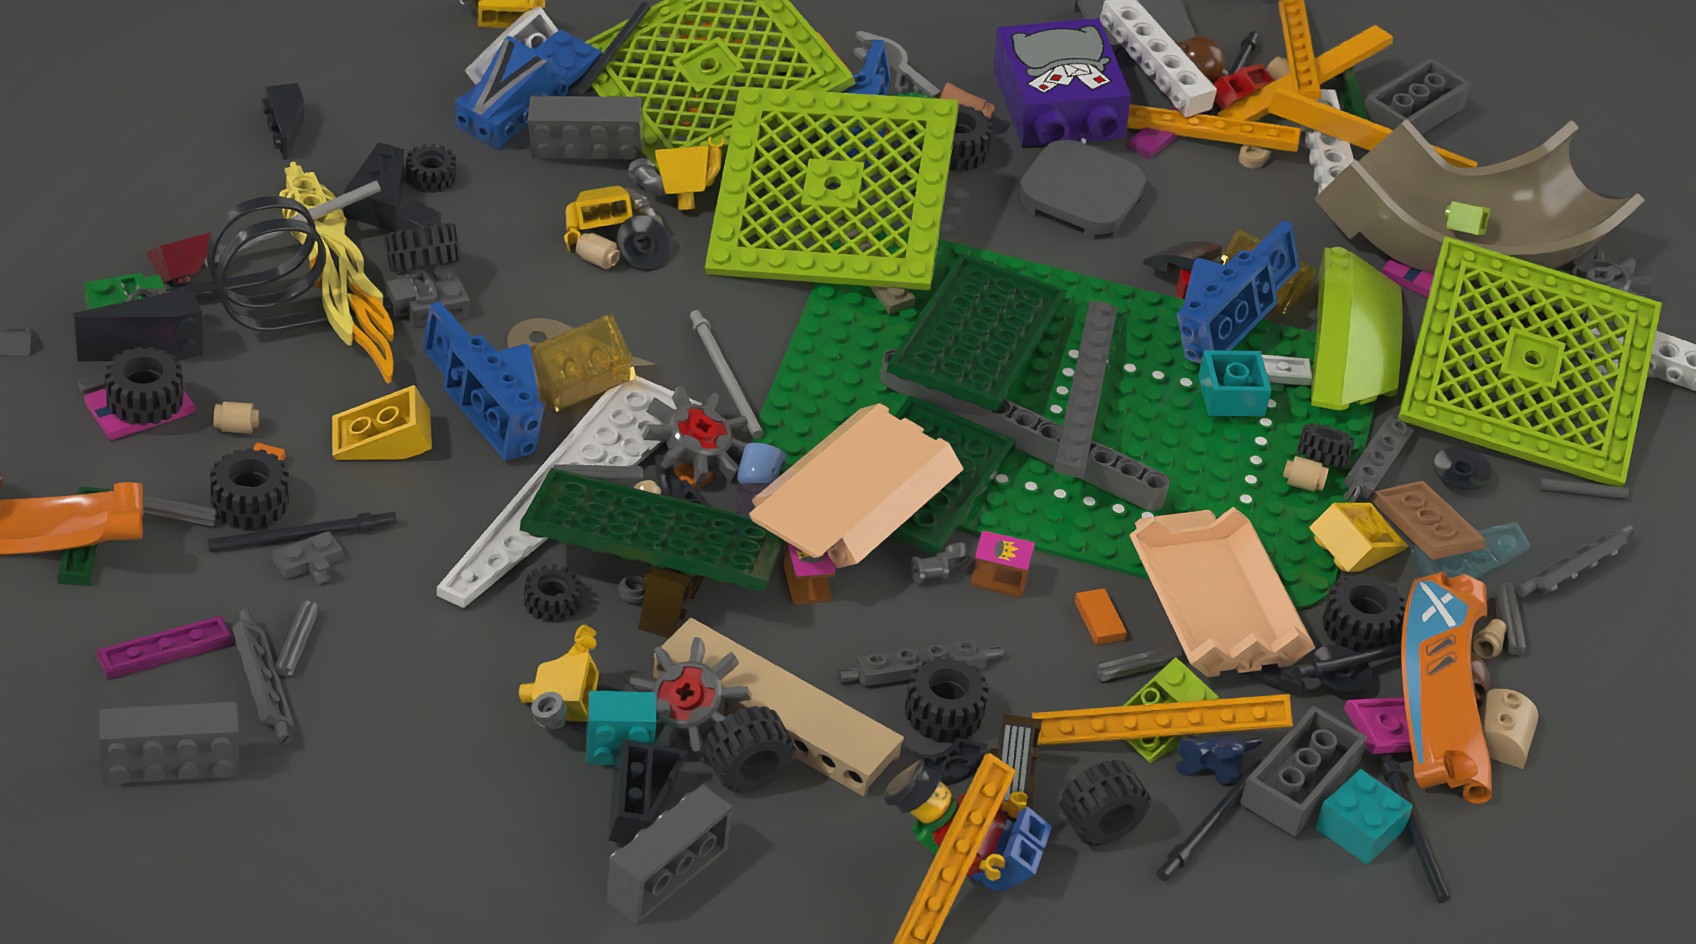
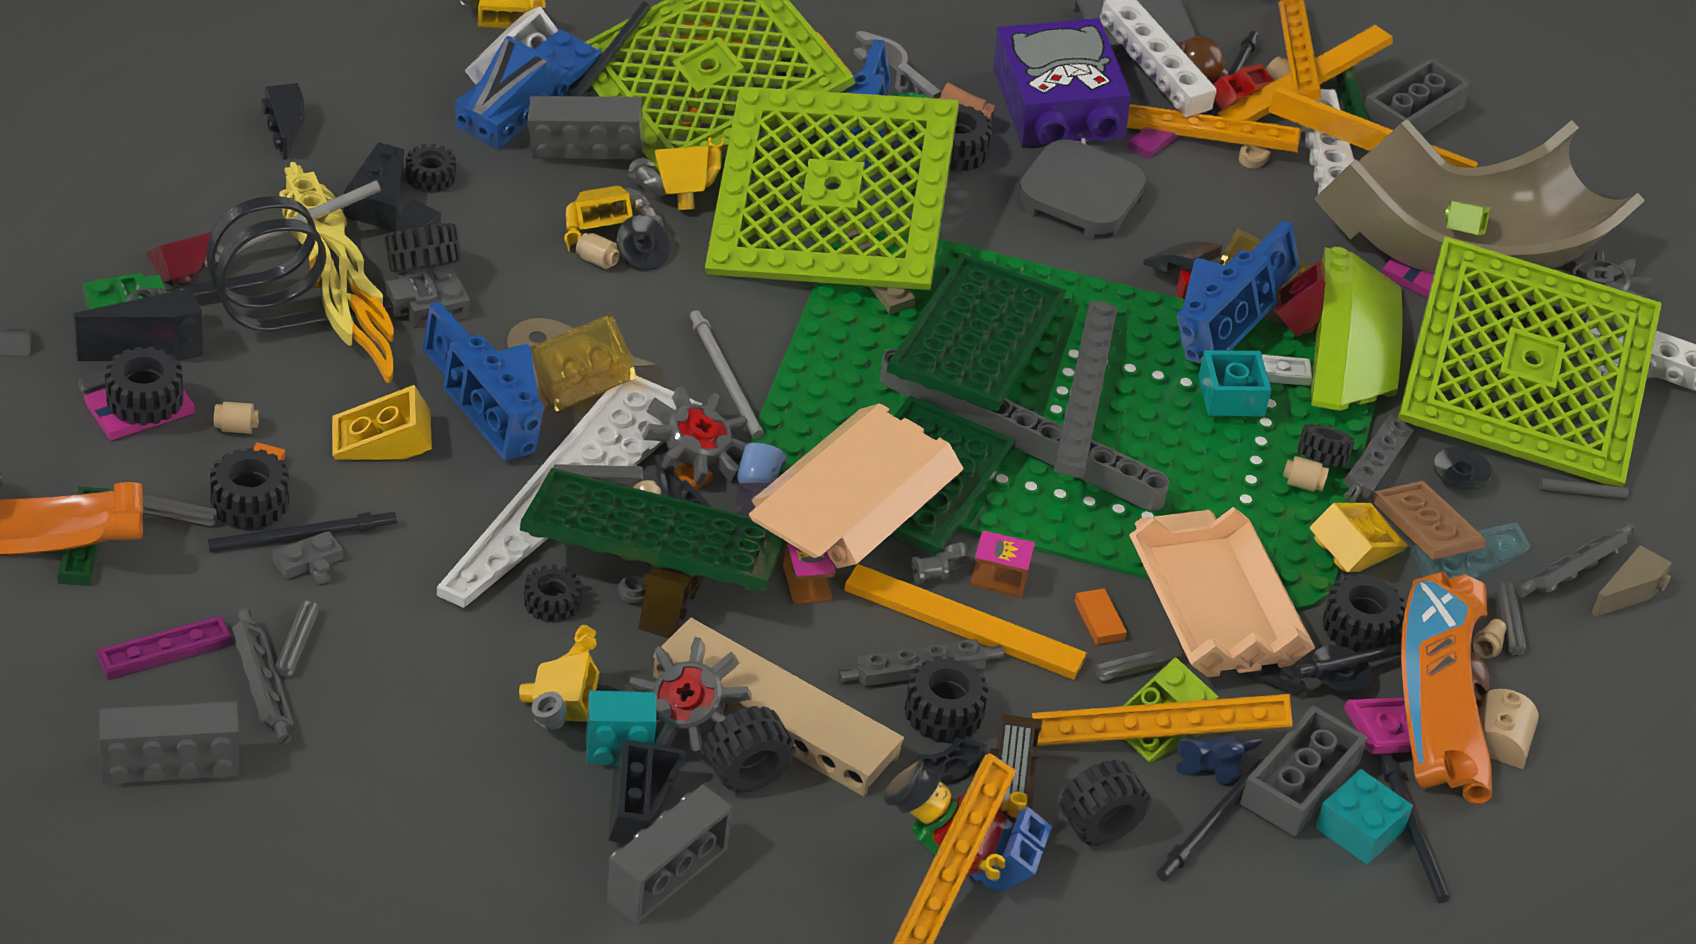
(965, 621): none -> light orange tile
(1302, 299): none -> dark red slope
(1634, 582): none -> dark tan slope

